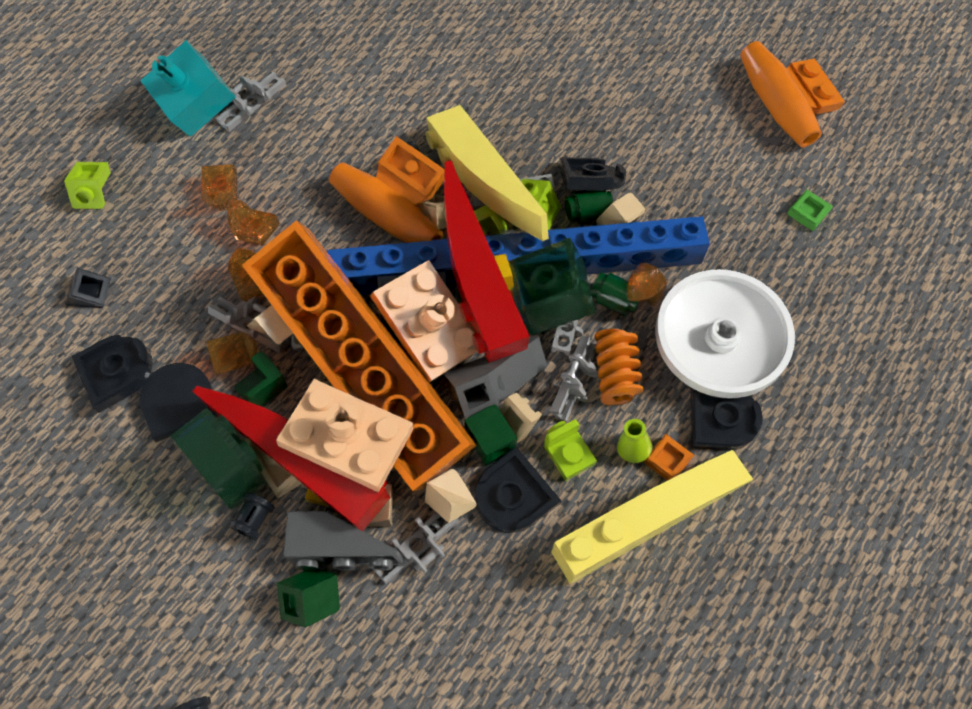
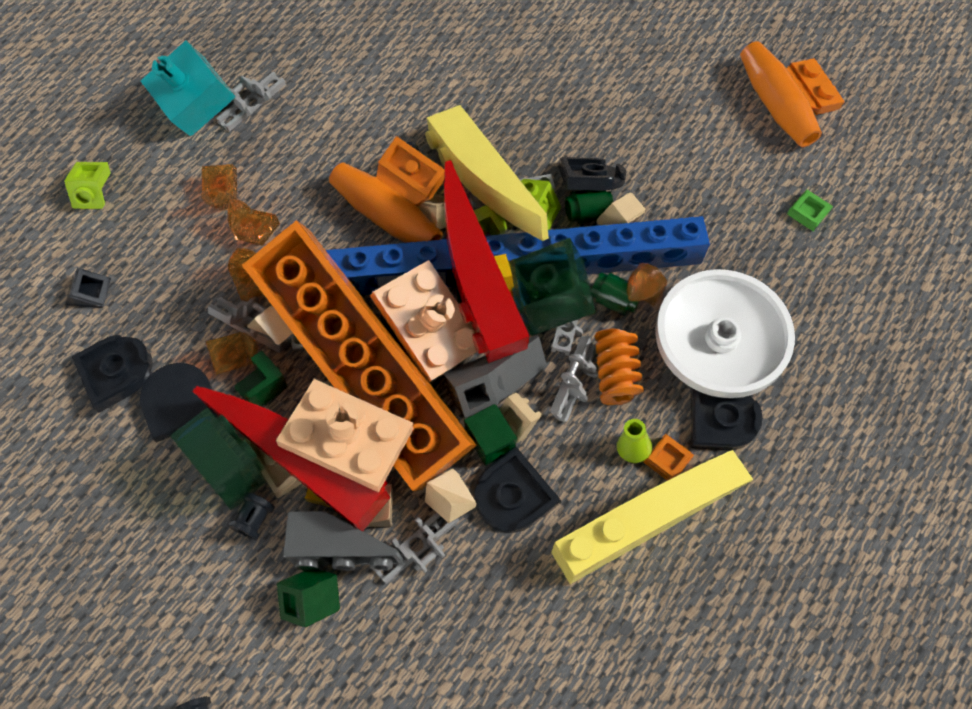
(568, 449): lime bracket -> none

